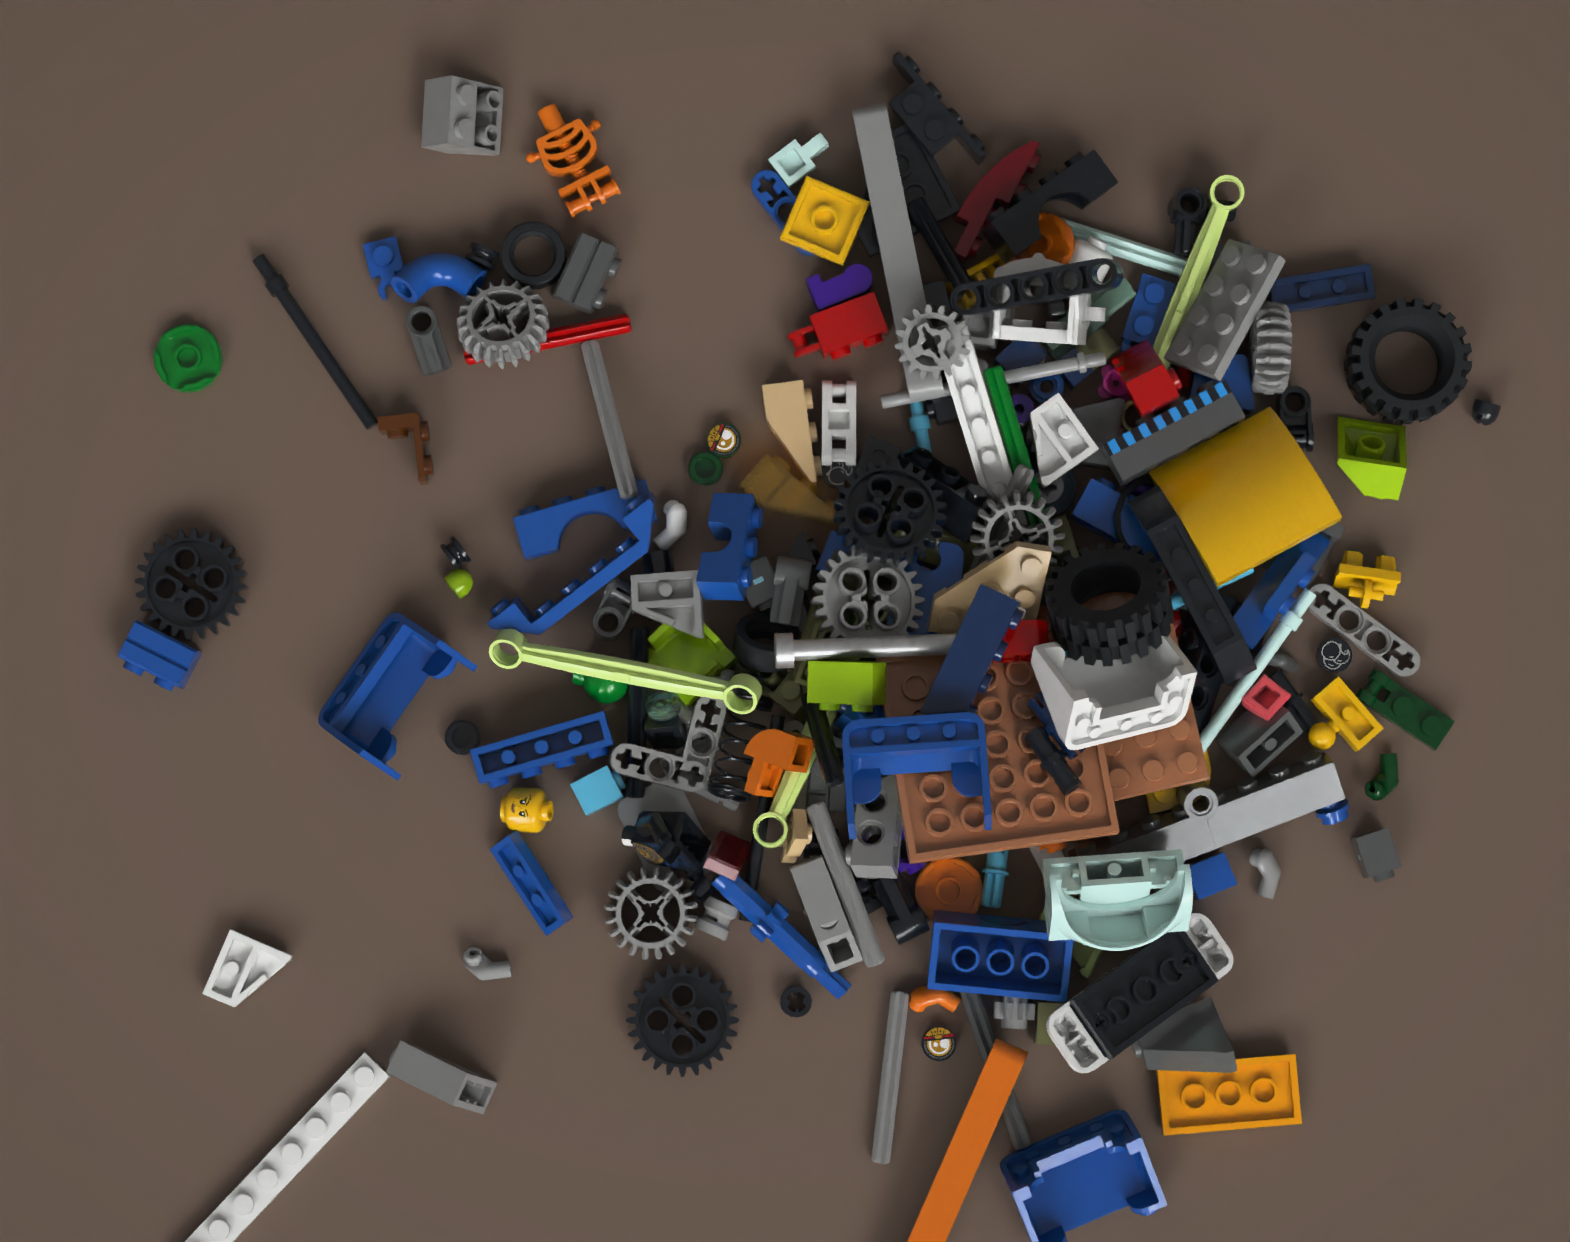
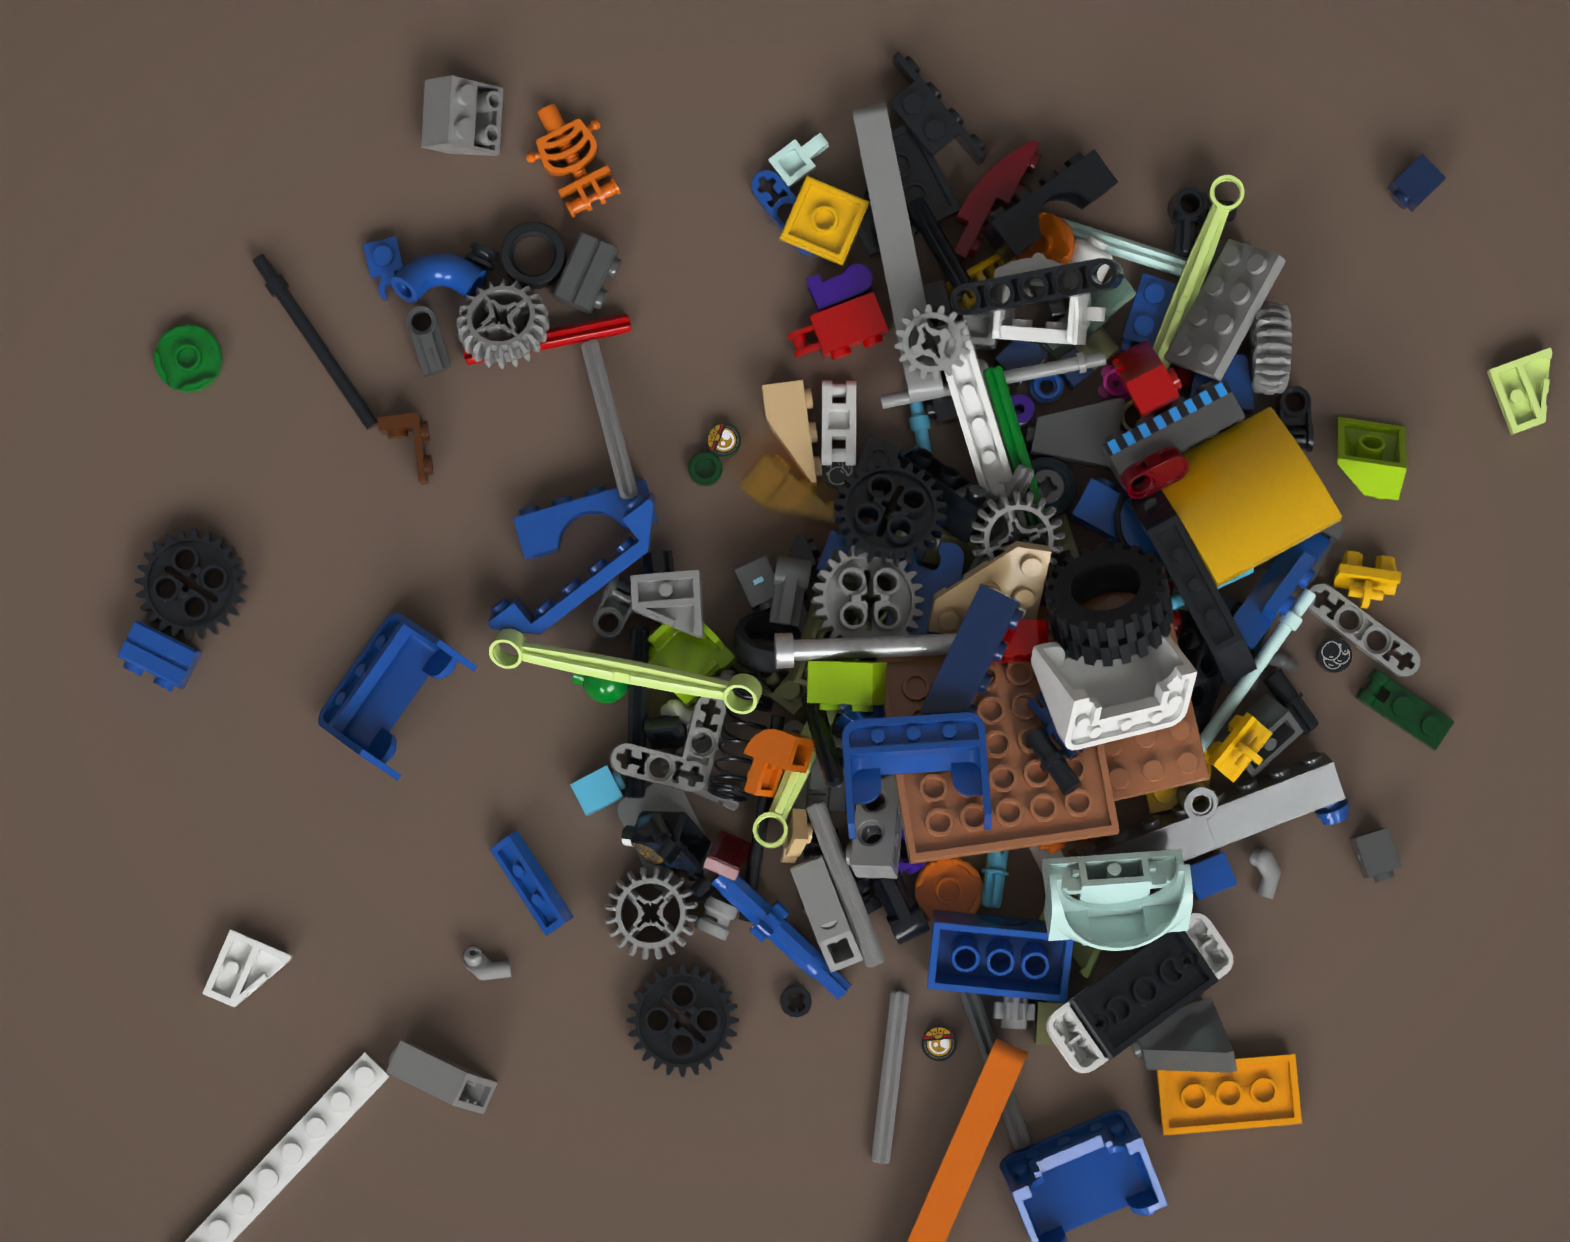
(455, 553): black bush -> none
(459, 582): lime hinge -> none
(462, 737): black tile -> none
(526, 809): yellow head -> none
(541, 748): blue brick -> none
(663, 705): clear light blue tile -> none
(675, 524): white arm -> none
(728, 571): blue arch -> none
(923, 997): orange arm -> none
(1058, 439): white wing -> none
(1160, 471): none -> dark red piece
(1239, 747): none -> yellow hips
(1265, 698): coral slope -> none
(1324, 288): dark blue plate -> none
(1344, 715): yellow plate -> none
(1386, 780): dark green arm -> none
(1416, 183): none -> dark blue brick
(1437, 331): black tyre -> none
(1484, 412): black hinge -> none
(1523, 390): none -> yellowish green wing

